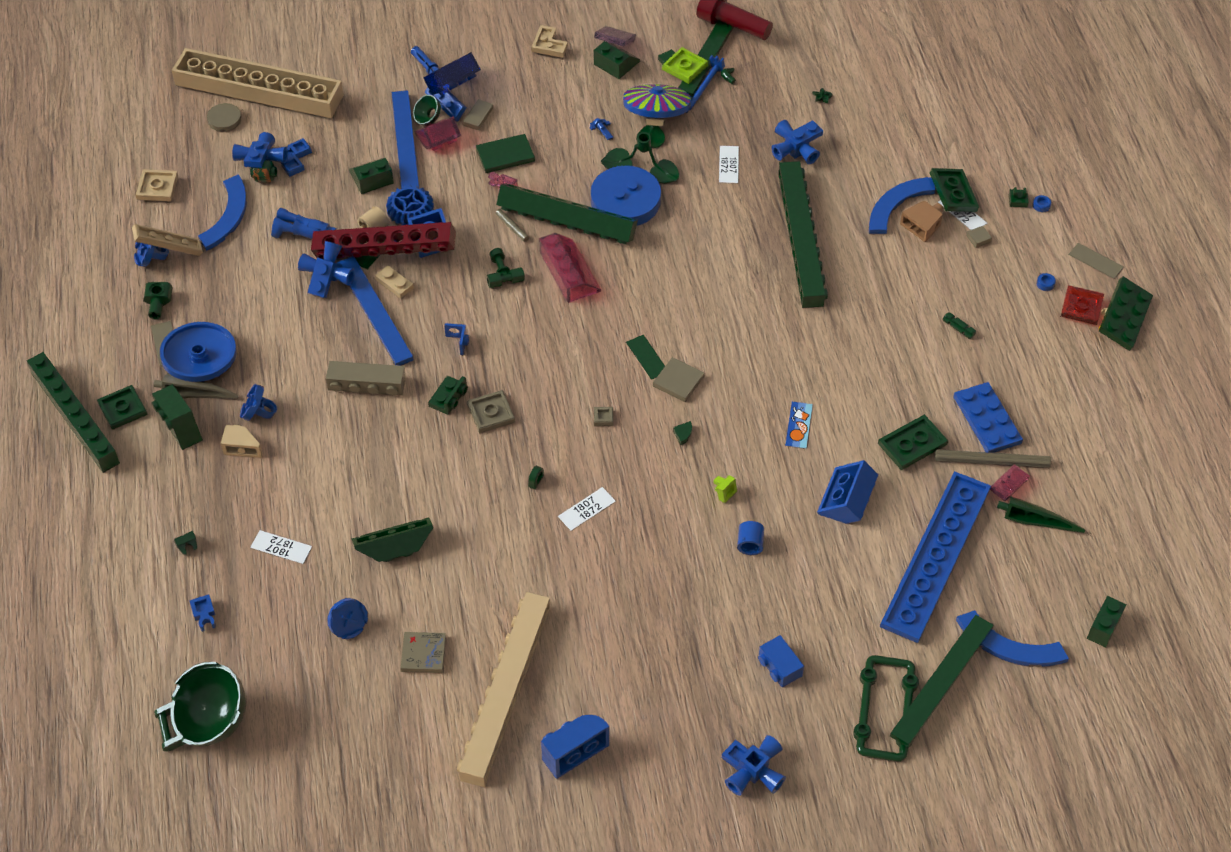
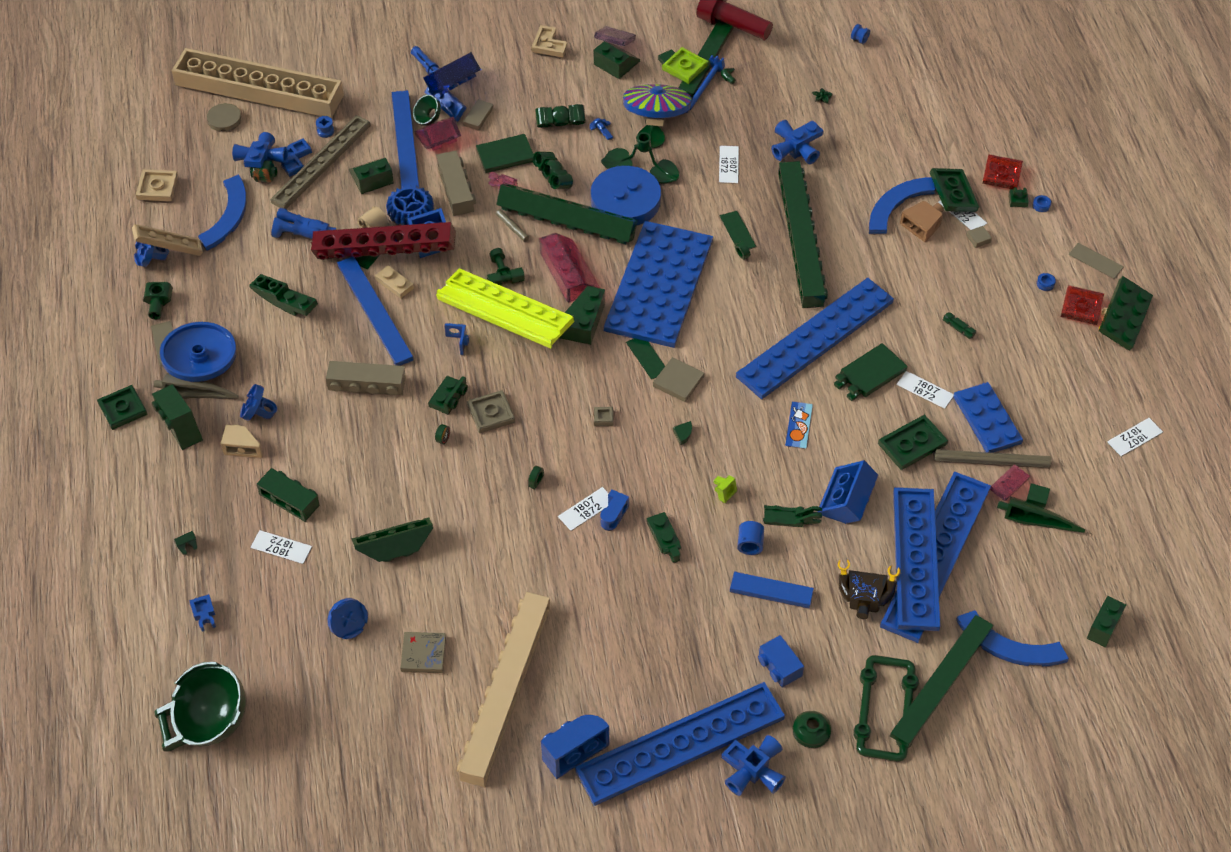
(73, 412): dark green brick -> none
(282, 297): none -> dark green slope
(288, 494): none -> dark green brick
(320, 162): none -> dark tan tile
(325, 126): none -> blue wheel
(325, 270): blue brick -> none
(442, 434): none -> dark green tile
(455, 183): none -> dark tan brick
(505, 308): none -> neon yellow plate
(552, 170): none -> dark green piece
(560, 116): none -> dark green piece
(586, 314): none -> dark green wedge
(617, 506): none -> blue leg
(658, 284): none -> blue plate
(665, 535): none -> dark green hinge
(679, 743): none -> blue plate
(737, 228): none -> dark green sticker
(742, 250): none -> dark green tile
(771, 590): none -> blue tile
(791, 516): none -> dark green arm
(811, 737): none -> dark green piece
(814, 338): none -> blue plate
(860, 34): none -> blue wheel
(866, 590): none -> dark brown torso
(870, 372): none -> dark green tile
(917, 559): none -> blue plate
(925, 389): none -> white sticker
(1002, 172): none -> clear red plate
(1038, 495): none -> dark green tile
(1135, 436): none -> white sticker

